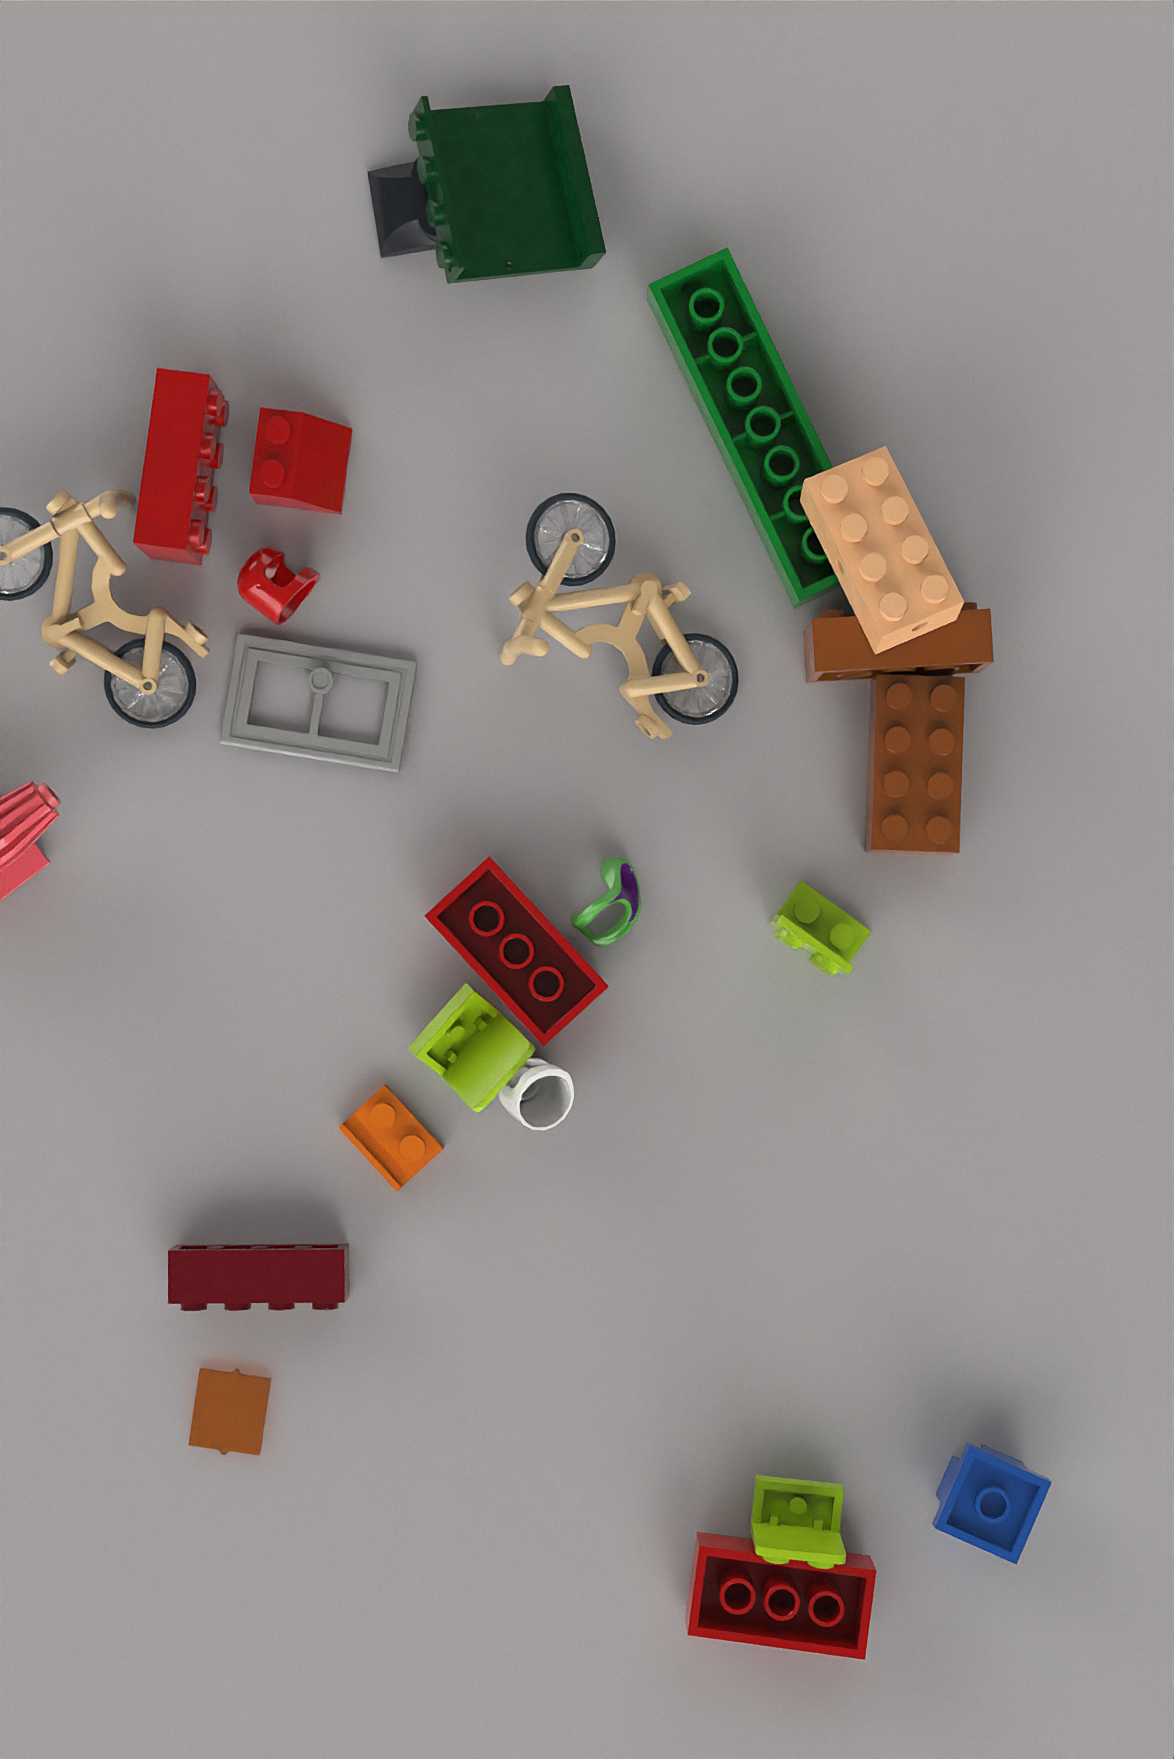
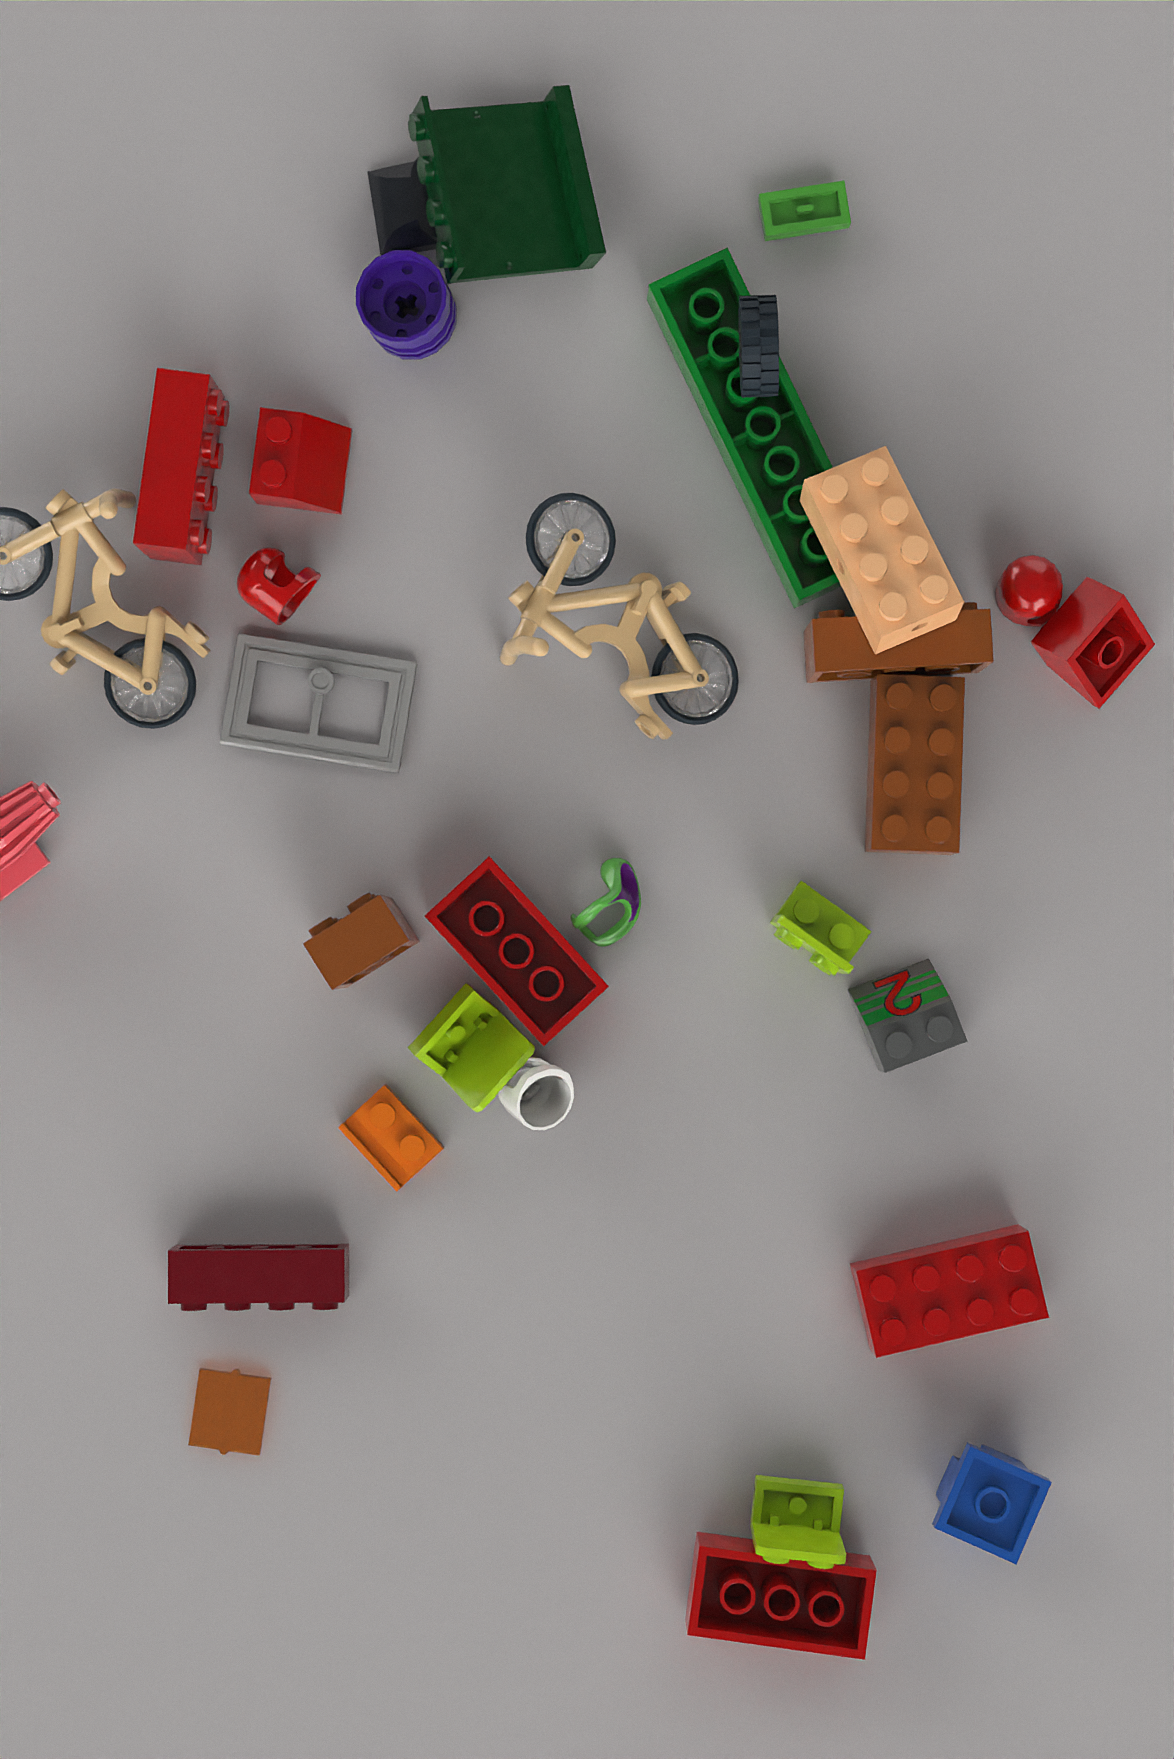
(360, 941): none -> dark orange brick
(403, 281): none -> dark purple wheel
(758, 346): none -> black wheel
(804, 210): none -> bright green plate
(906, 1016): none -> dark grey slope
(949, 1290): none -> red brick
(1029, 590): none -> red helmet
(1093, 641): none -> red slope

